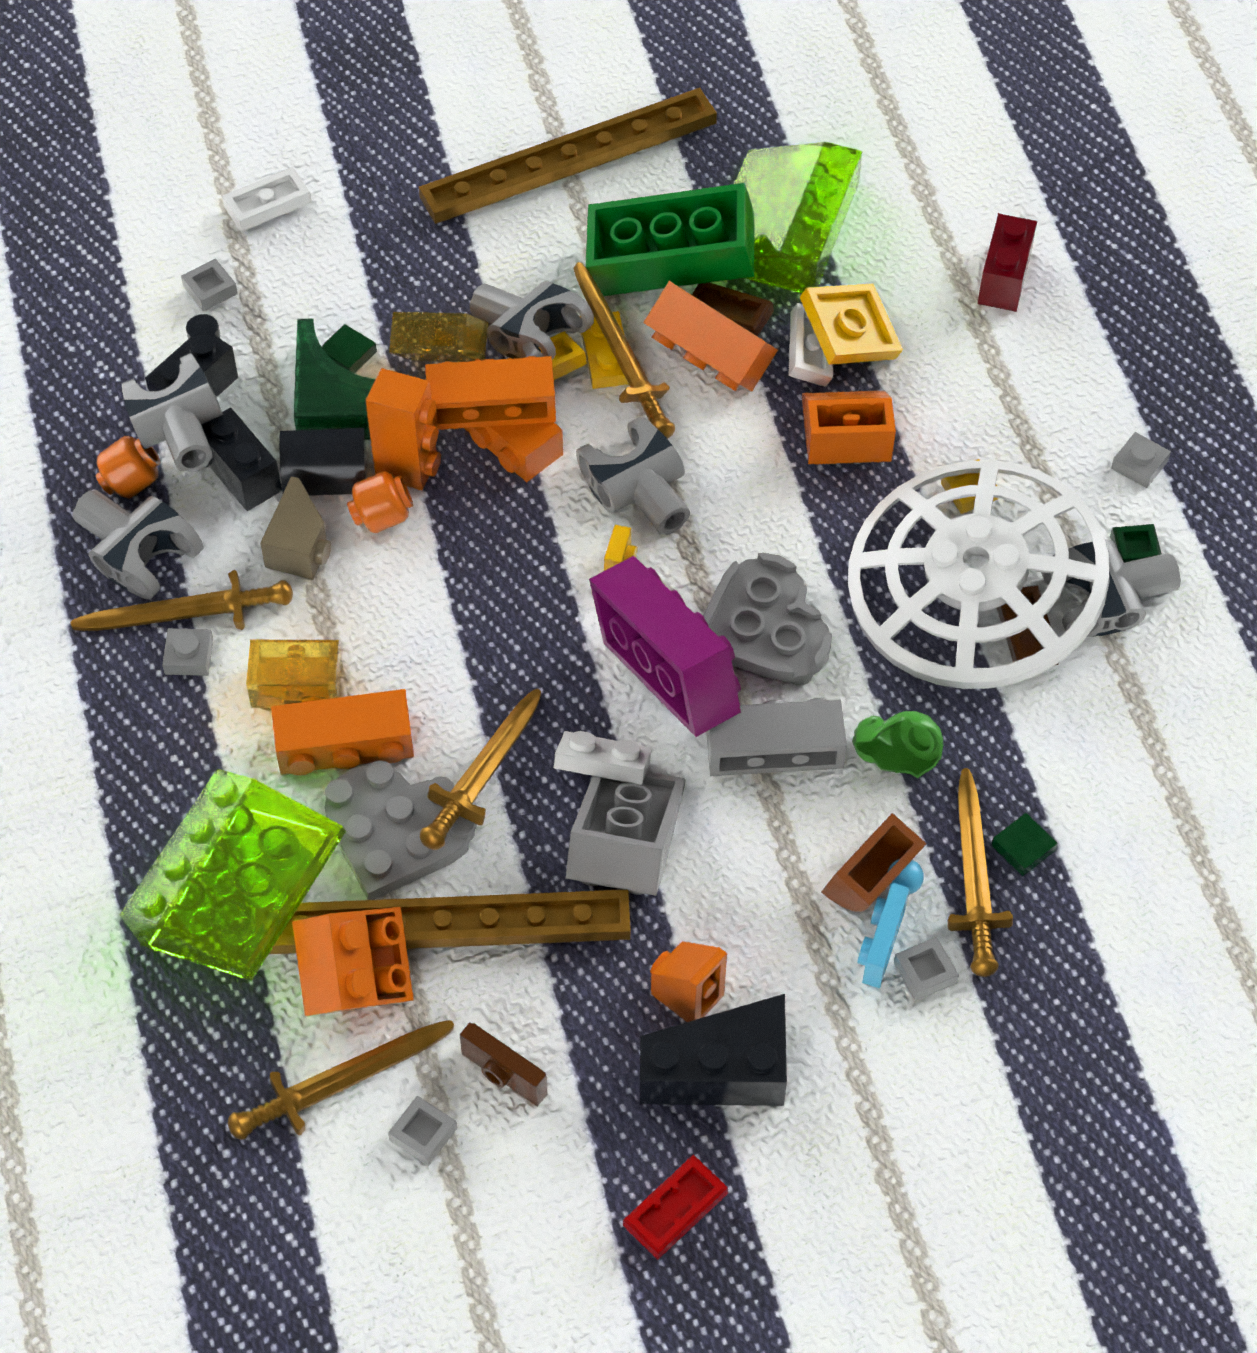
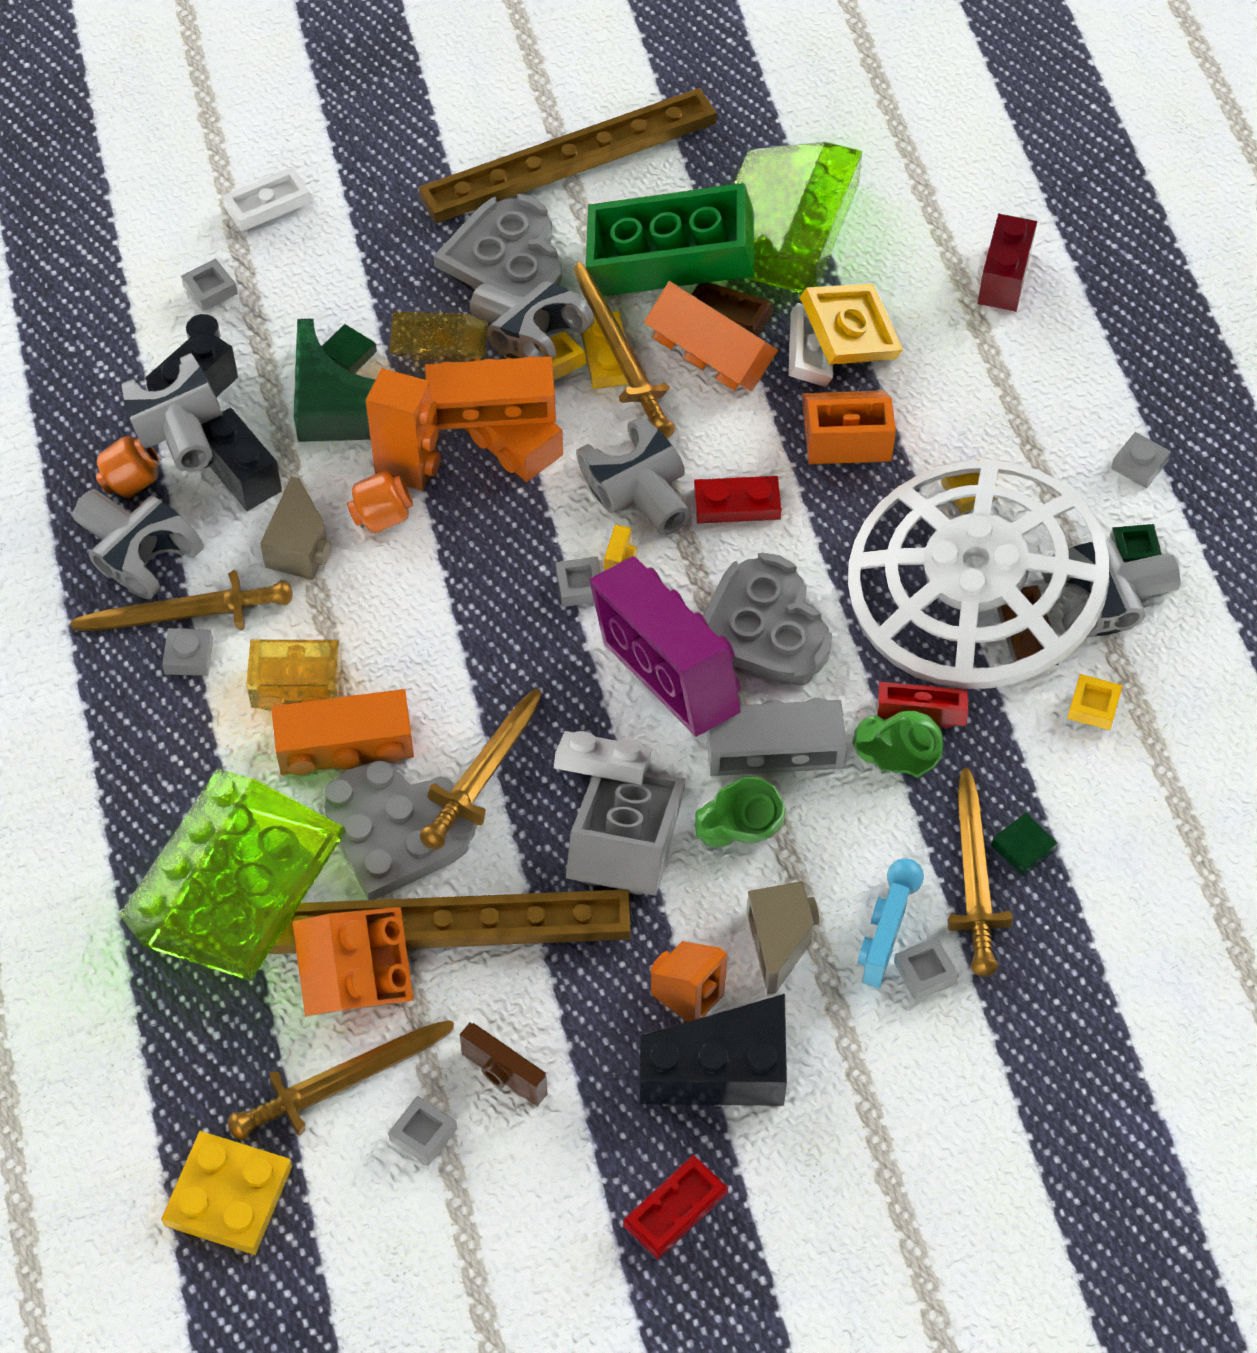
(227, 1192): none -> yellow plate
(323, 459): black brick -> none
(503, 247): none -> light grey plate
(574, 580): none -> light grey plate
(737, 499): none -> red plate
(742, 812): none -> bright green hair
(781, 929): none -> dark tan slope
(866, 872): dark orange brick -> none
(943, 705): none -> red plate
(1095, 702): none -> yellow plate

